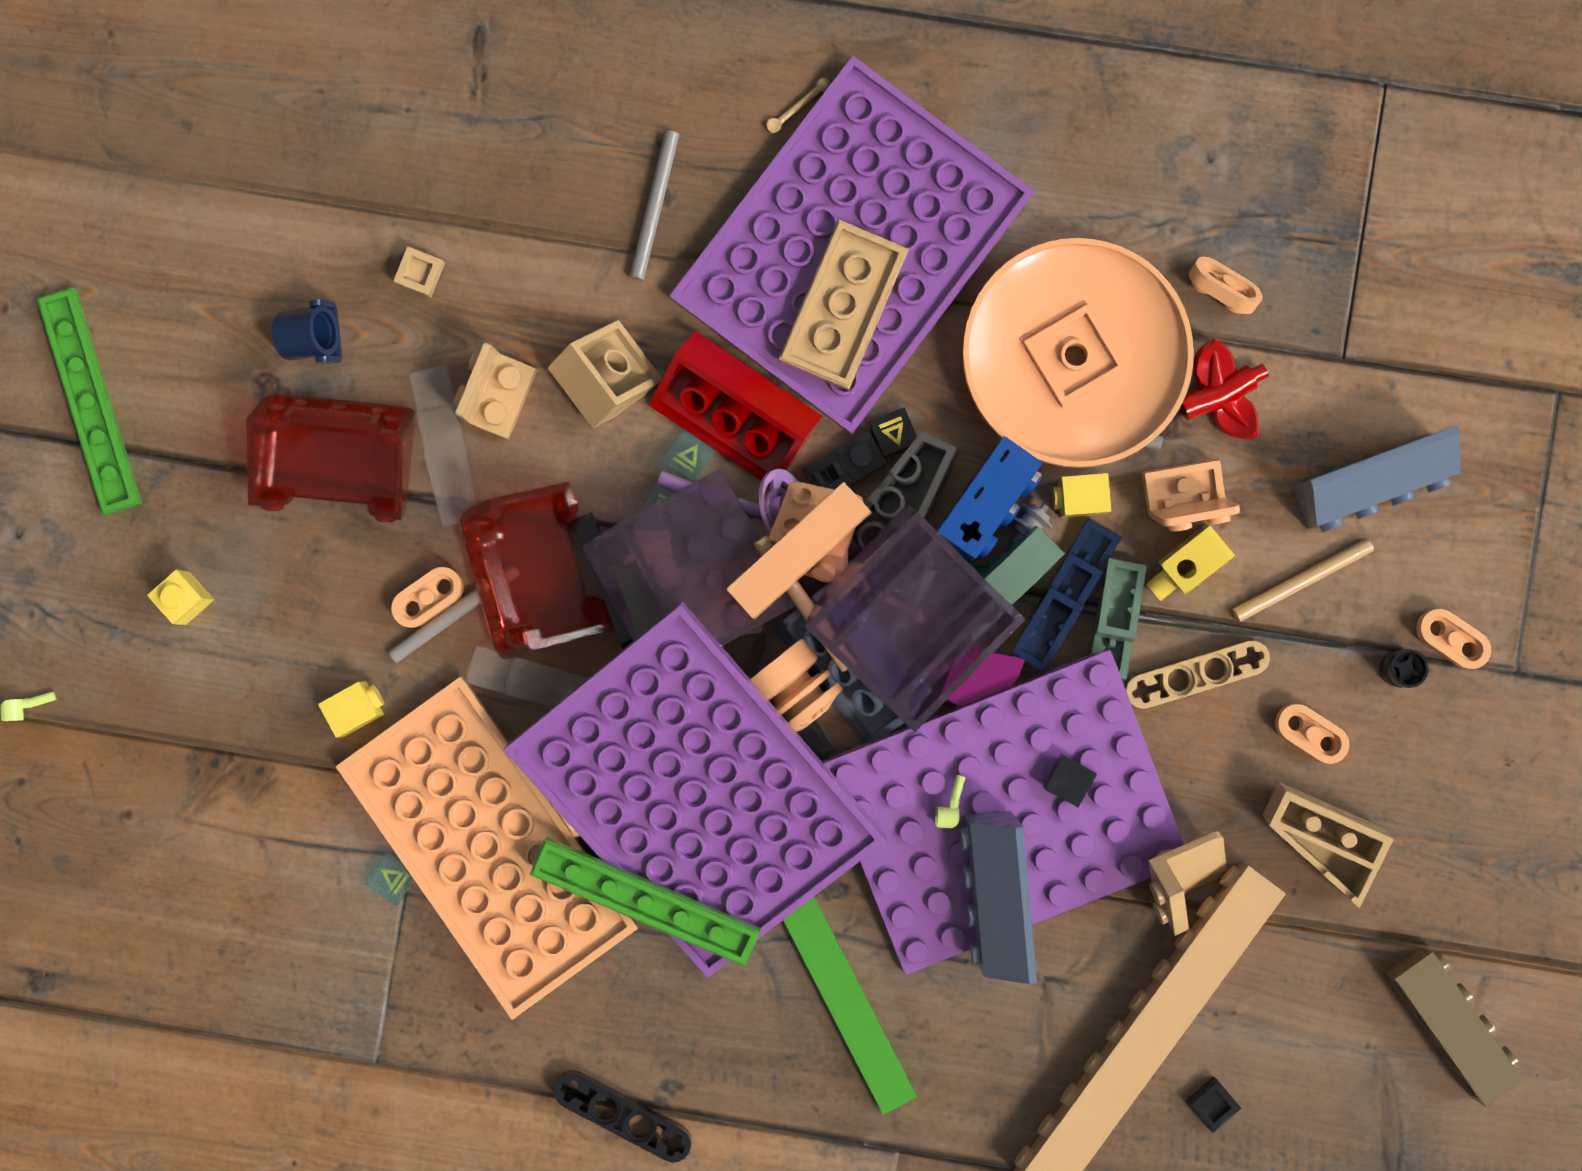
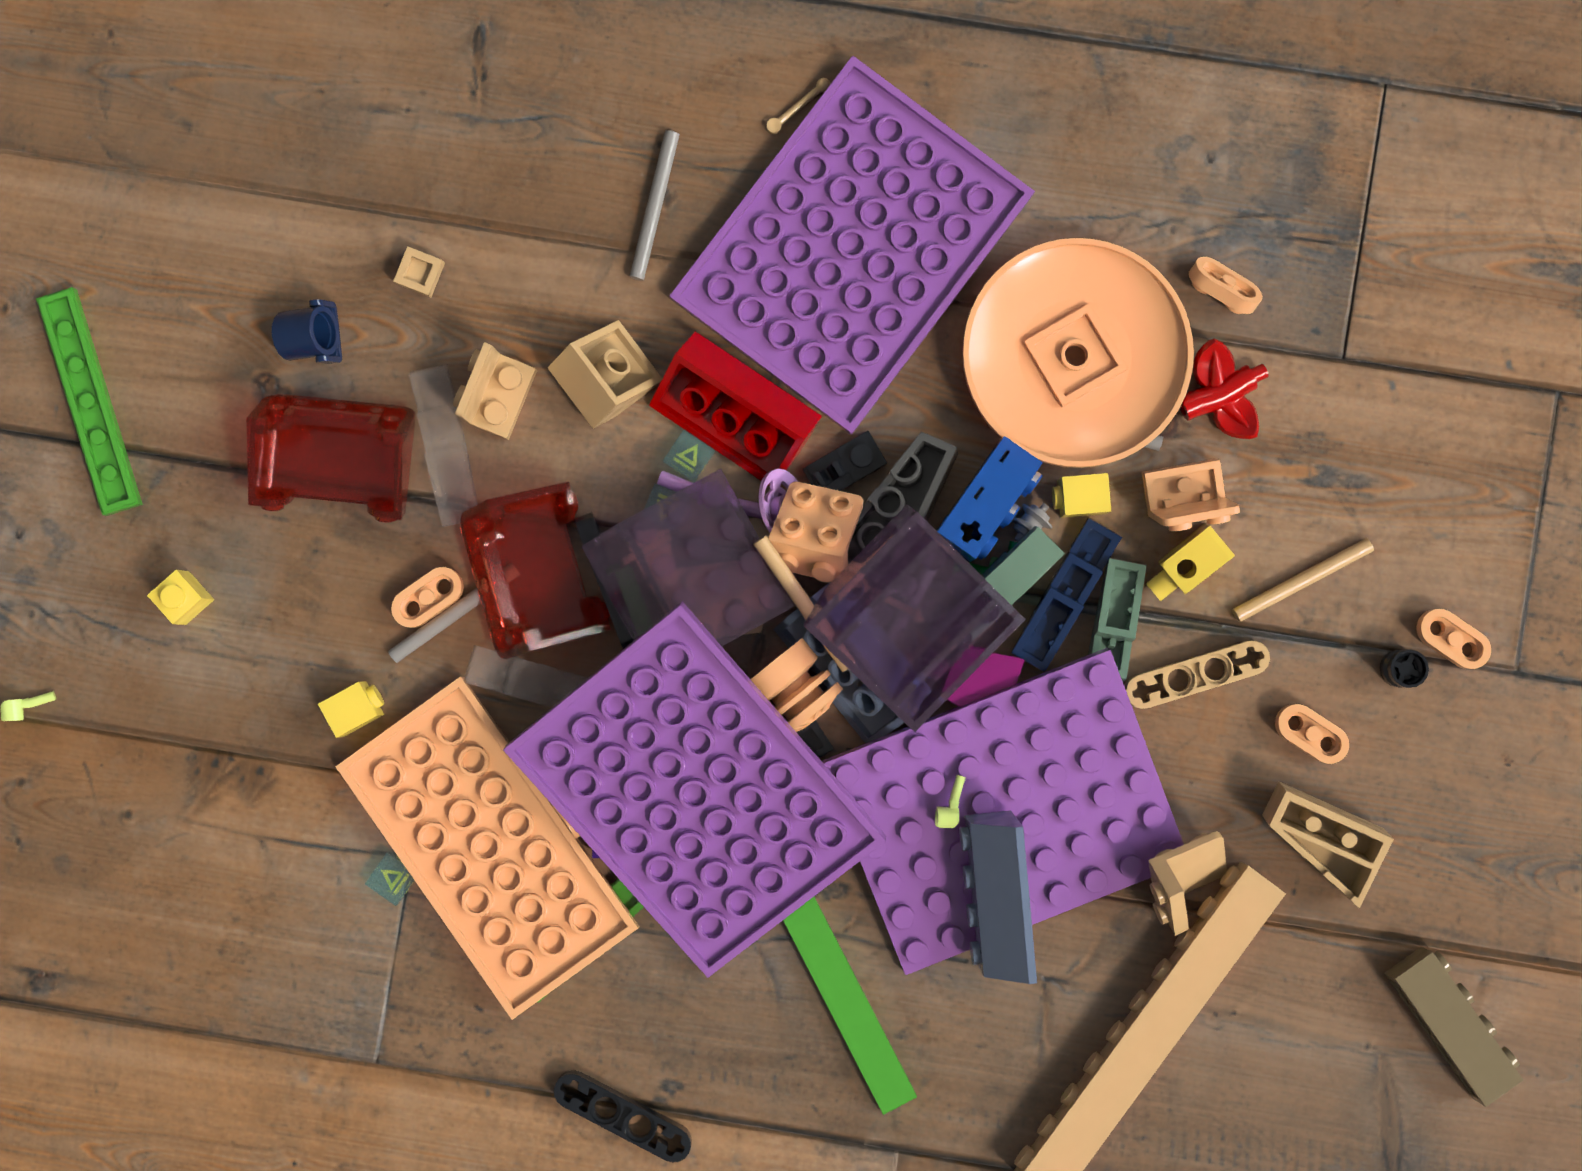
(645, 901): bright green tile -> none
(799, 550): light nougat tile -> none
(843, 305): tan tile -> none
(893, 432): black tile -> none
(1069, 780): black tile -> none
(1213, 1104): black tile -> none
(1378, 479): sand blue slope -> none

